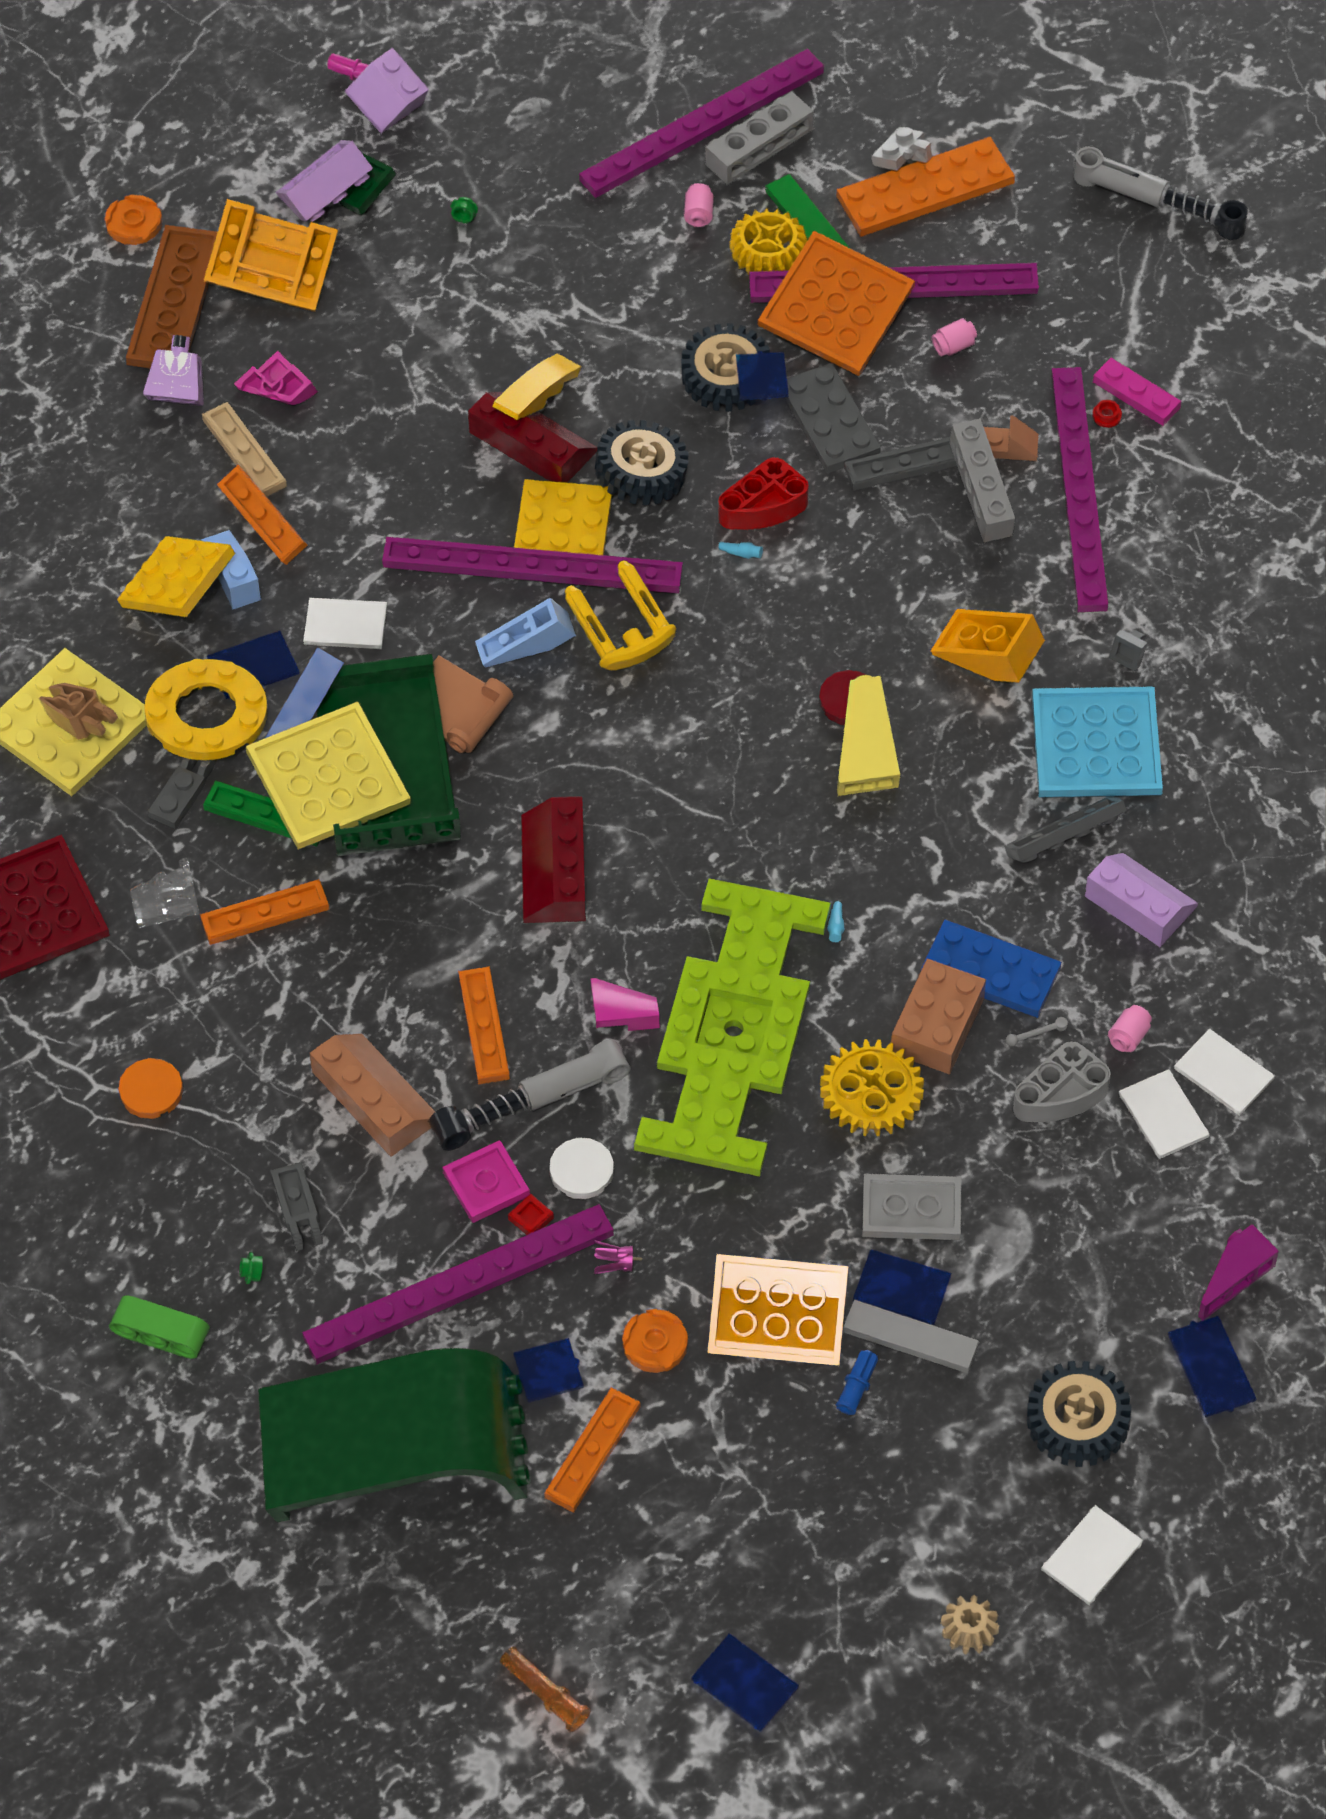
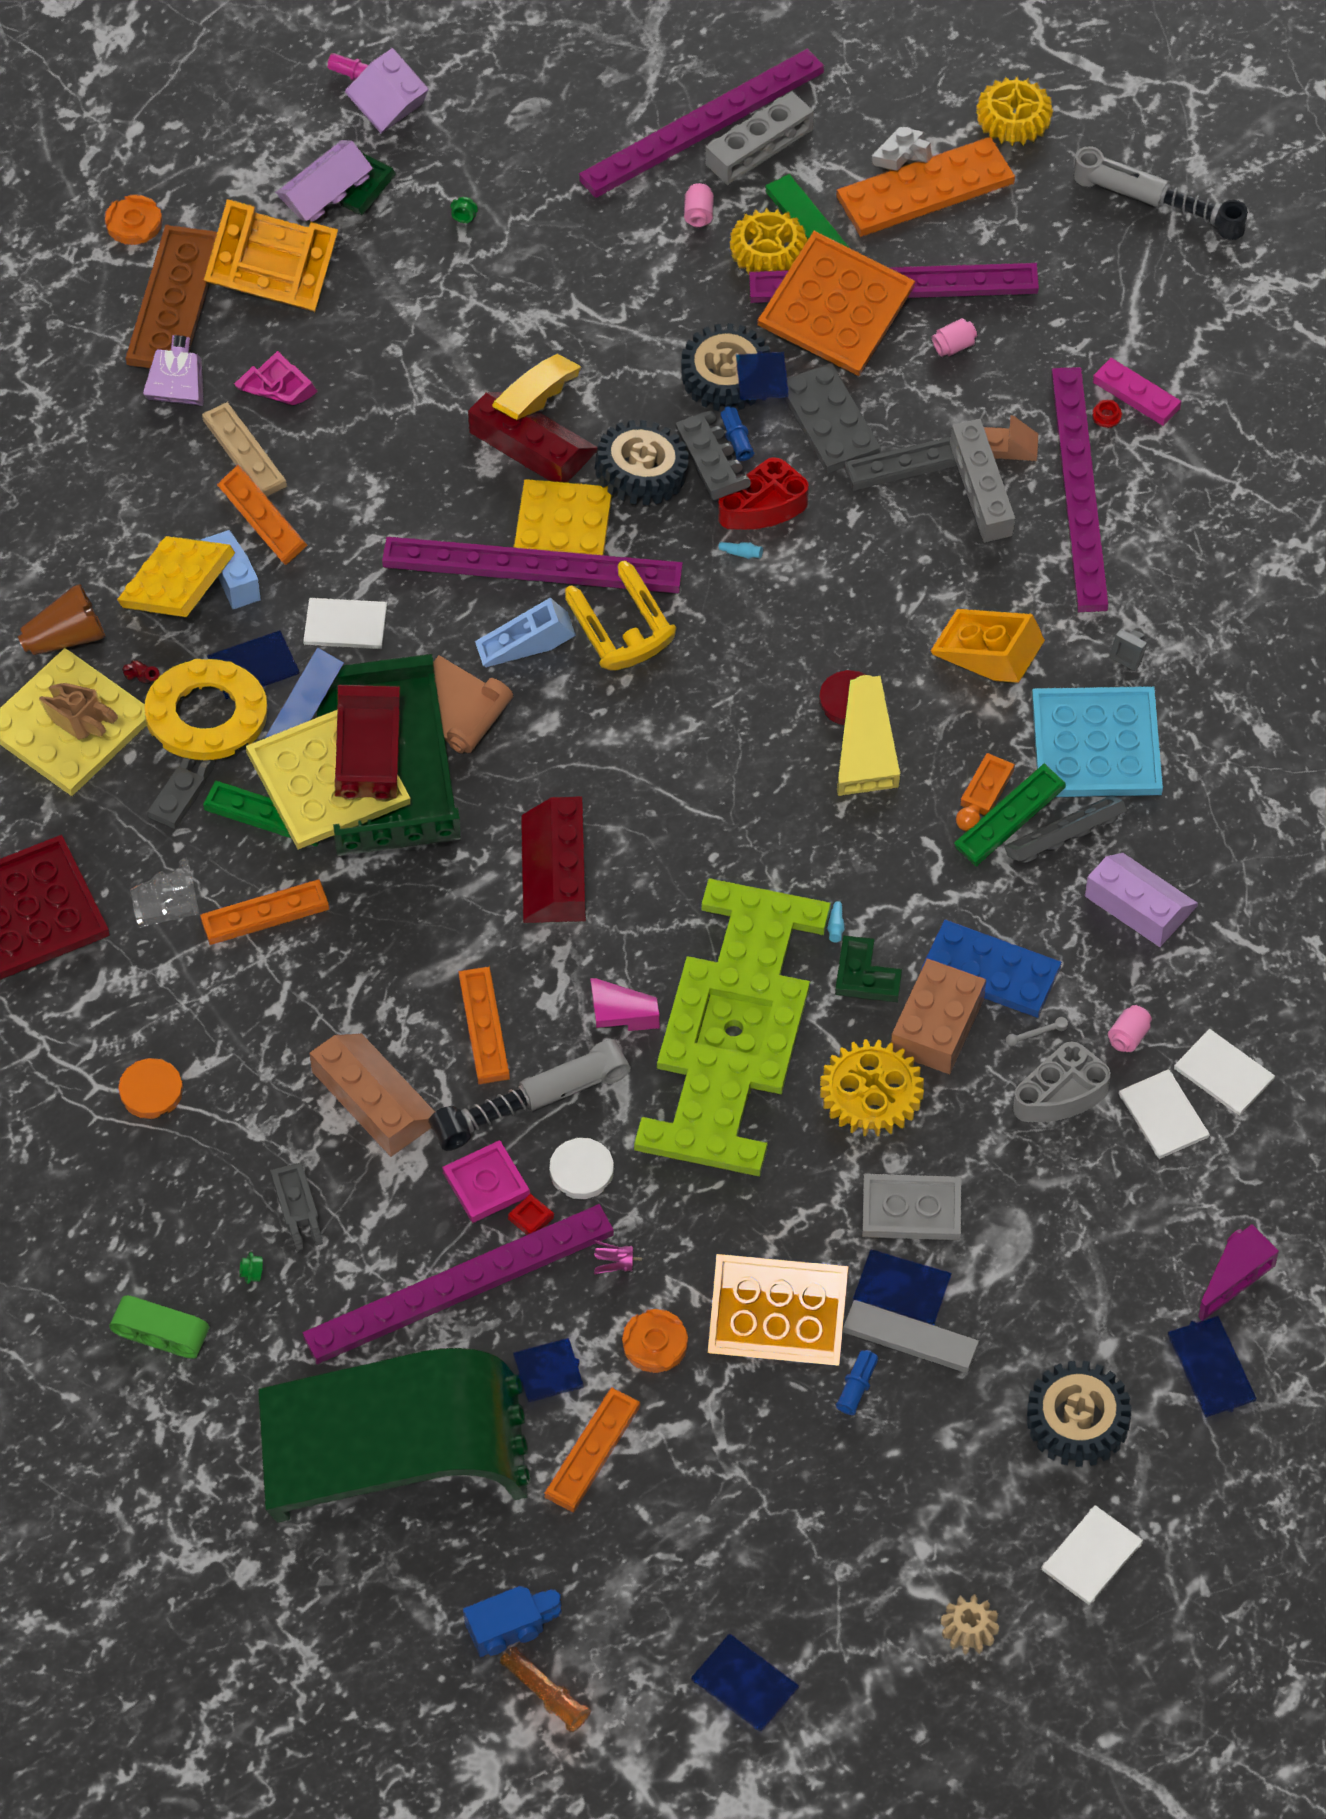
(62, 624): none -> dark orange cone
(140, 671): none -> dark red arm
(367, 741): none -> dark red panel
(510, 1618): none -> blue hinge
(710, 456): none -> dark grey hinge
(737, 434): none -> blue axle
(859, 978): none -> dark green plate
(984, 790): none -> orange plate
(1010, 814): none -> green tile
(1031, 106): none -> yellow gear

